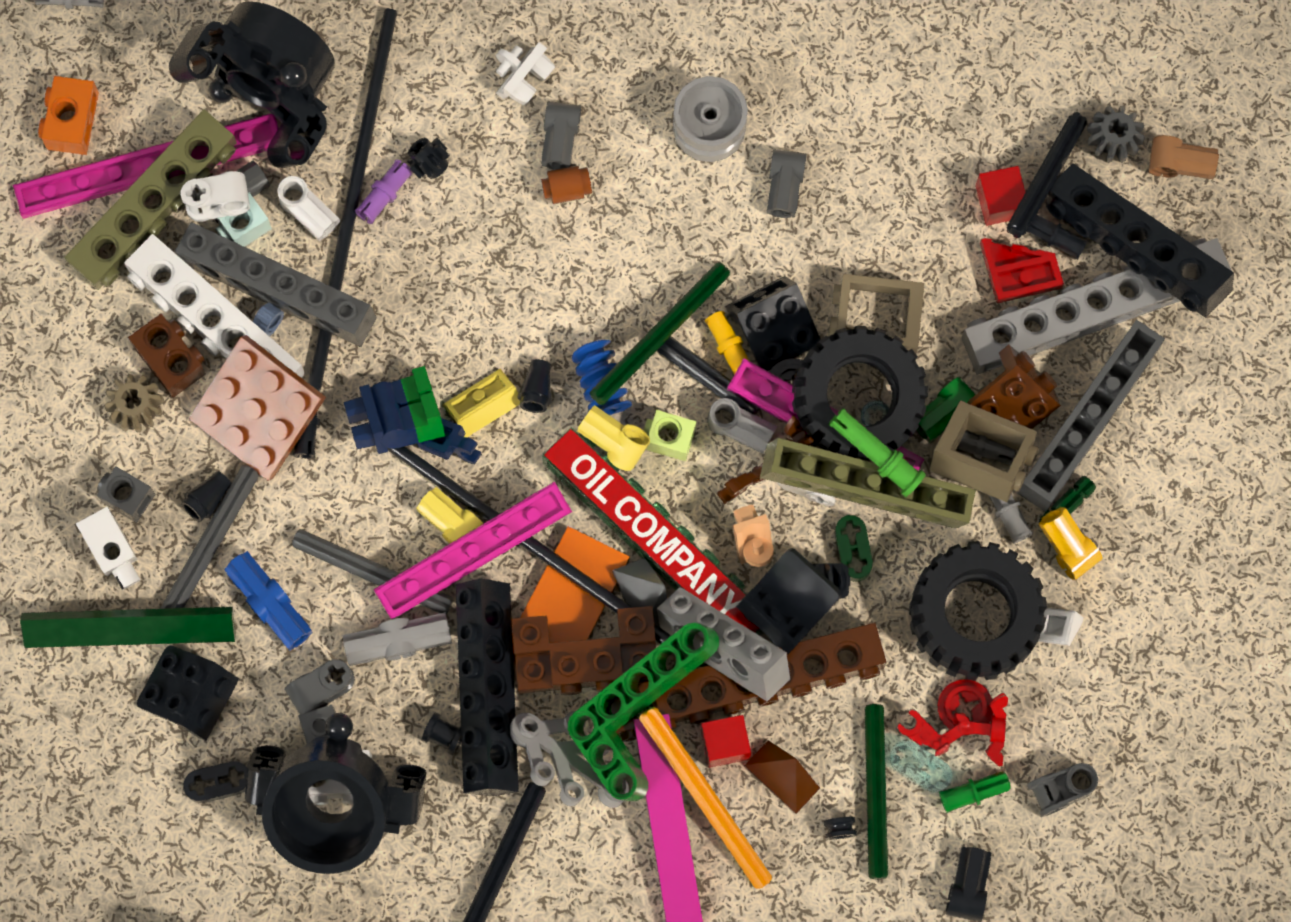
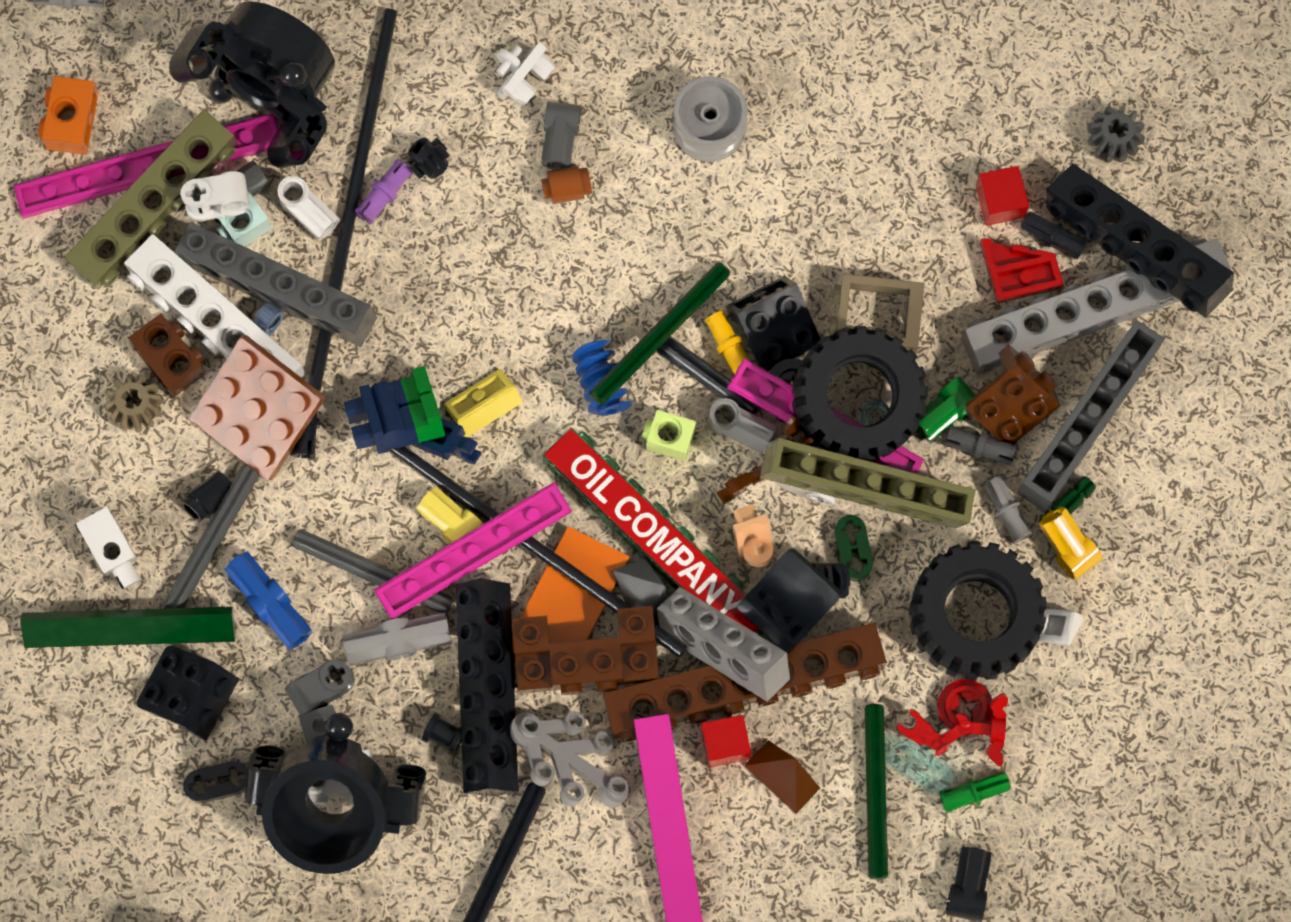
(135, 504): dark grey brick -> none
(536, 388): black cone -> none
(621, 442): light yellow piece -> none
(632, 703): green beam -> none
(705, 797): light orange axle -> none
(786, 175): dark grey piece -> none
(840, 828): black bush -> none
(889, 462): bright green pin -> none
(976, 473): dark tan window -> none
(1046, 175): black axle -> none
(1061, 789): dark grey piece -> none
(1173, 158): medium nougat piece -> none

